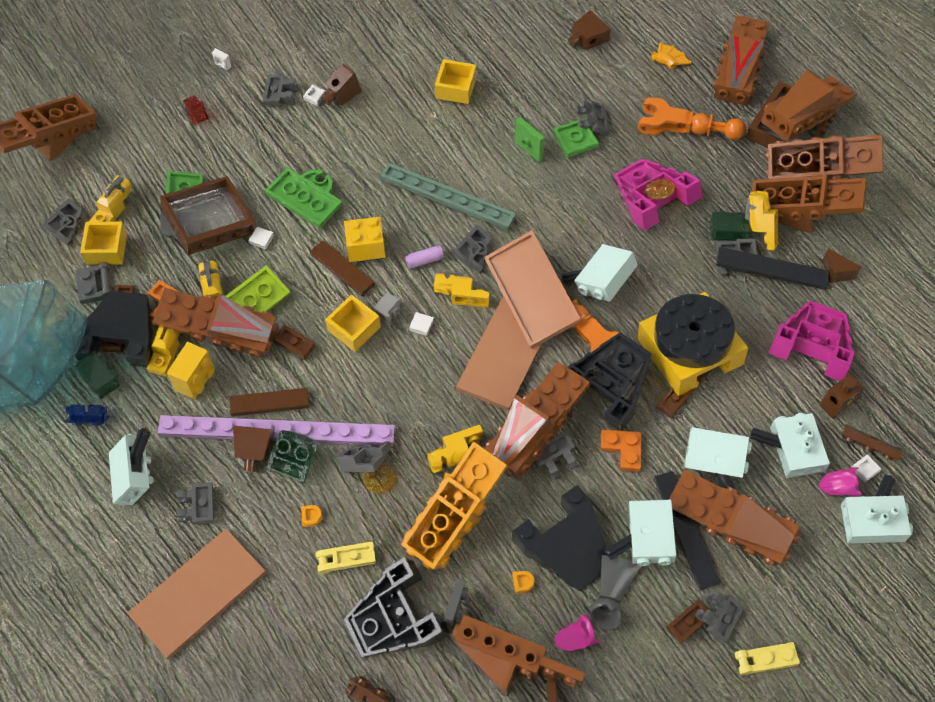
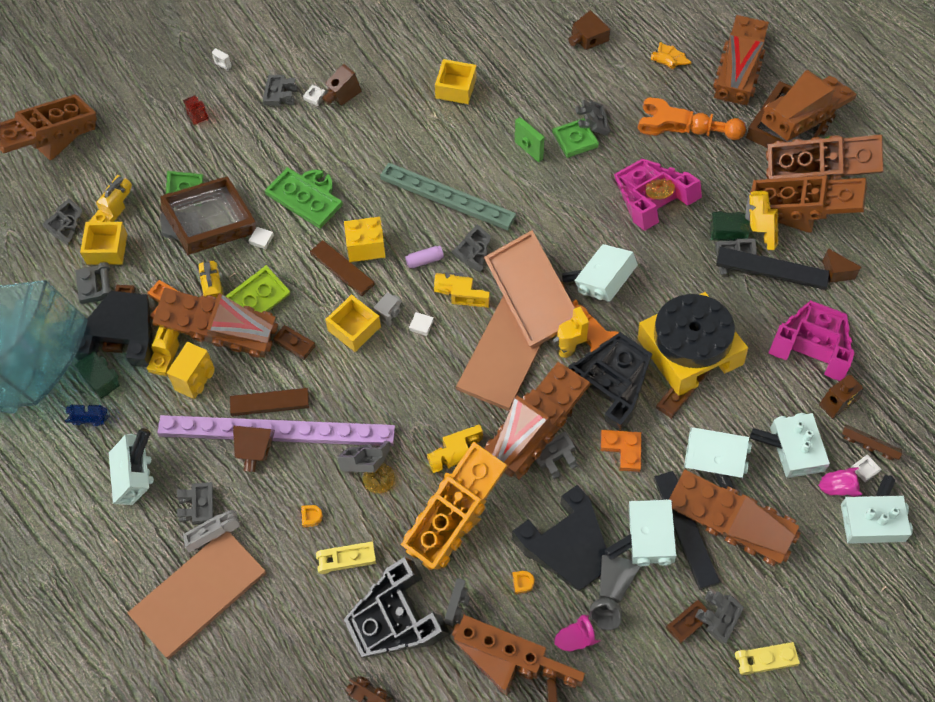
(210, 530): none -> light grey hinge
(292, 455): clear green slope -> none
(571, 333): none -> yellow plate

